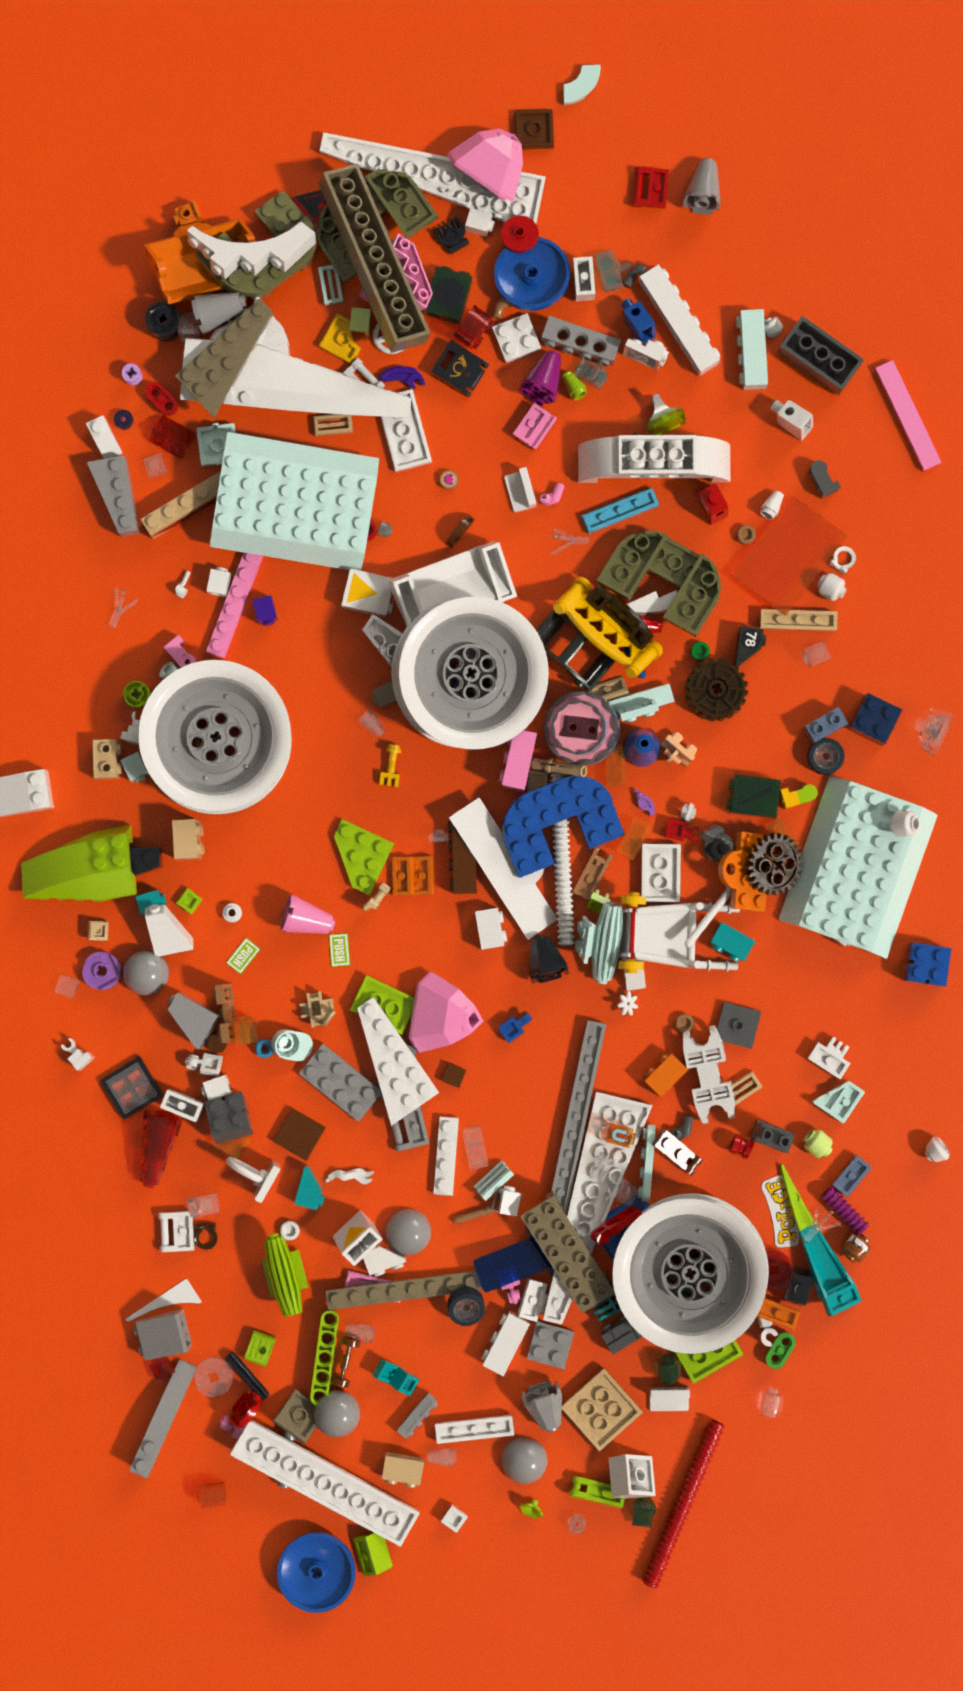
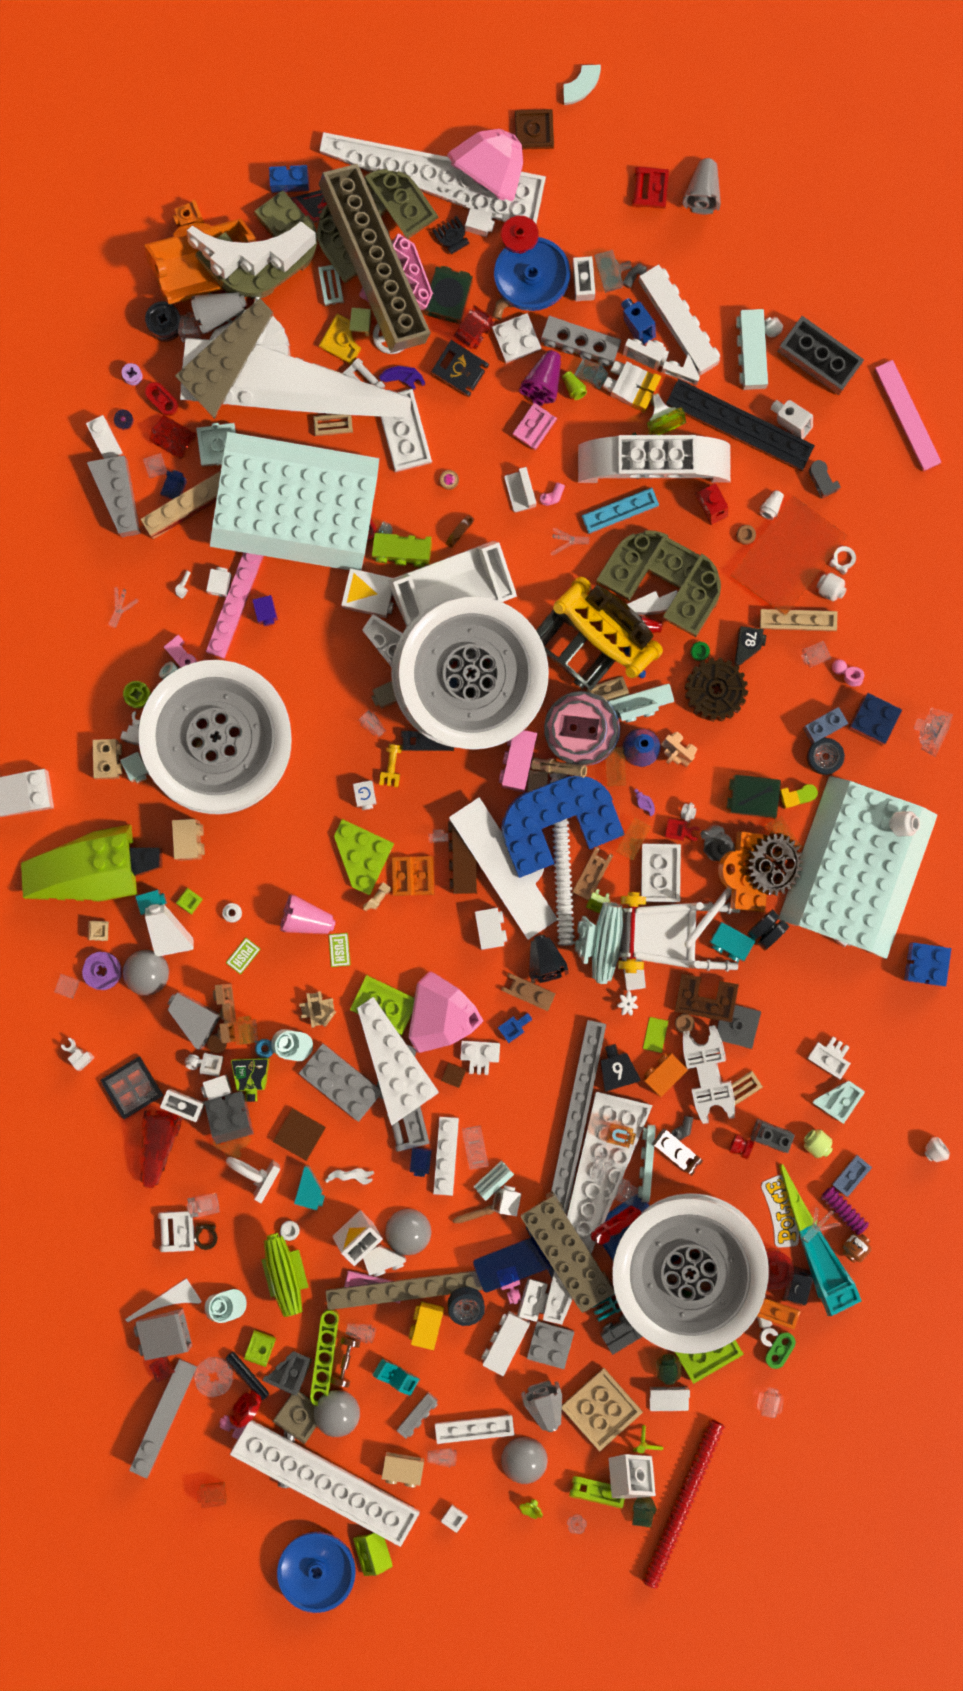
(173, 484): none -> clear blue bracket
(225, 1306): none -> light aqua cap
(250, 1076): none -> black torso
(289, 180): none -> blue piece
(290, 1373): none -> dark grey wing
(365, 795): none -> white brick
(402, 549): none -> lime wedge
(420, 1161): none -> clear blue brick
(422, 743): none -> black plate
(427, 1325): none -> yellow brick
(480, 1054): none -> white hinge
(529, 992): none -> medium nougat hinge
(617, 1069): none -> black torso
(633, 385): none -> white hips
(643, 1445): none -> lime plant
(655, 1034): none -> lime sticker
(686, 373): none -> white slope
(719, 1009): none -> reddish brown plate
(740, 425): none -> black plate
(768, 930): none -> black wheel
(853, 675): none -> bright pink plate

